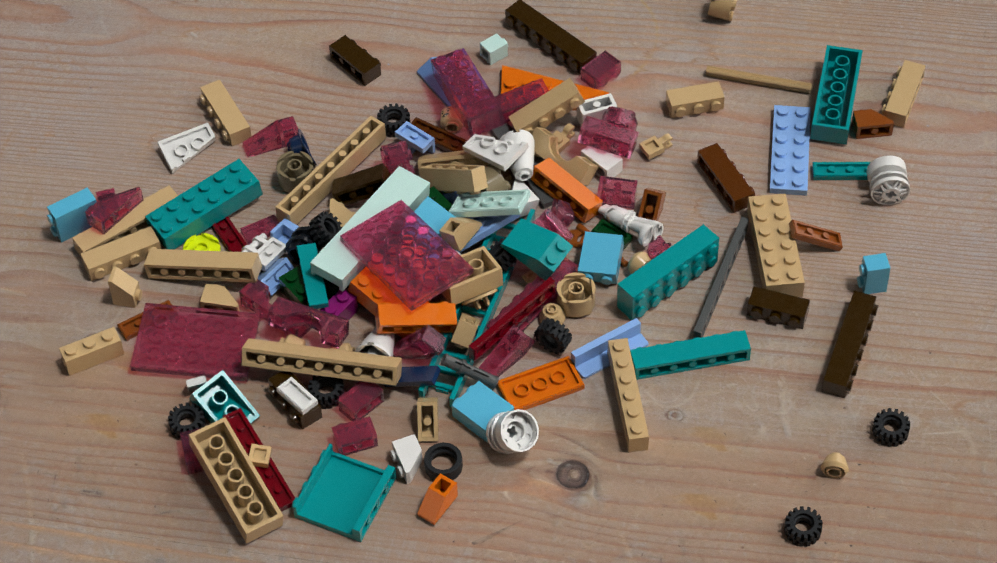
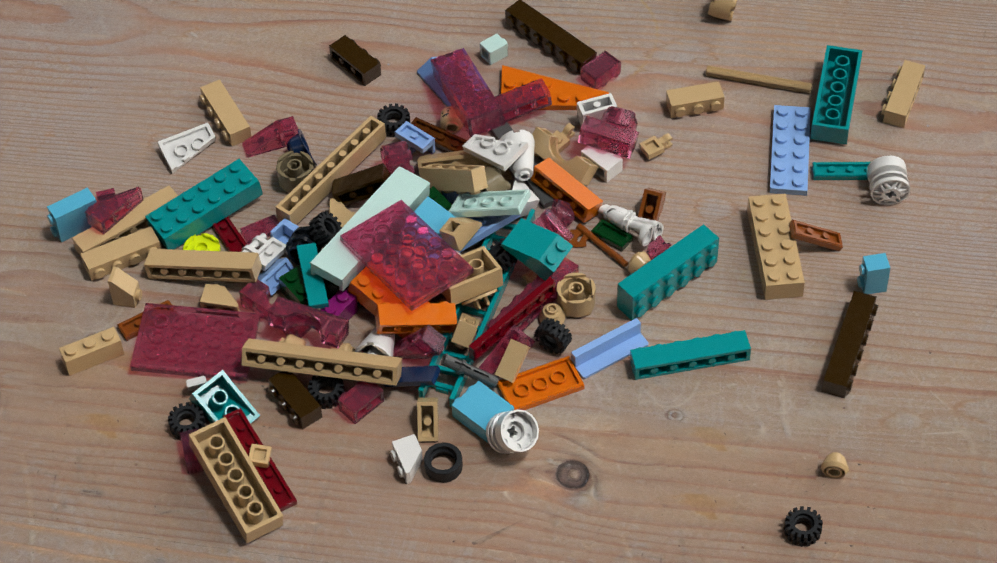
(297, 395): white tile -> none
(343, 494): teal panel -> none
(354, 436): clear pink brick -> none
(438, 499): orange slope -> none
(512, 360): none -> tan tile
(548, 107): tan brick -> none
(601, 257): medium azure brick -> none
(618, 191): clear pink brick -> none
(628, 395): tan brick -> none
(721, 278): dark grey tile -> none
(725, 177): reddish brown brick -> none
(778, 307): dark brown brick -> none
(871, 124): dark orange slope -> none
(891, 437): black tyre -> none

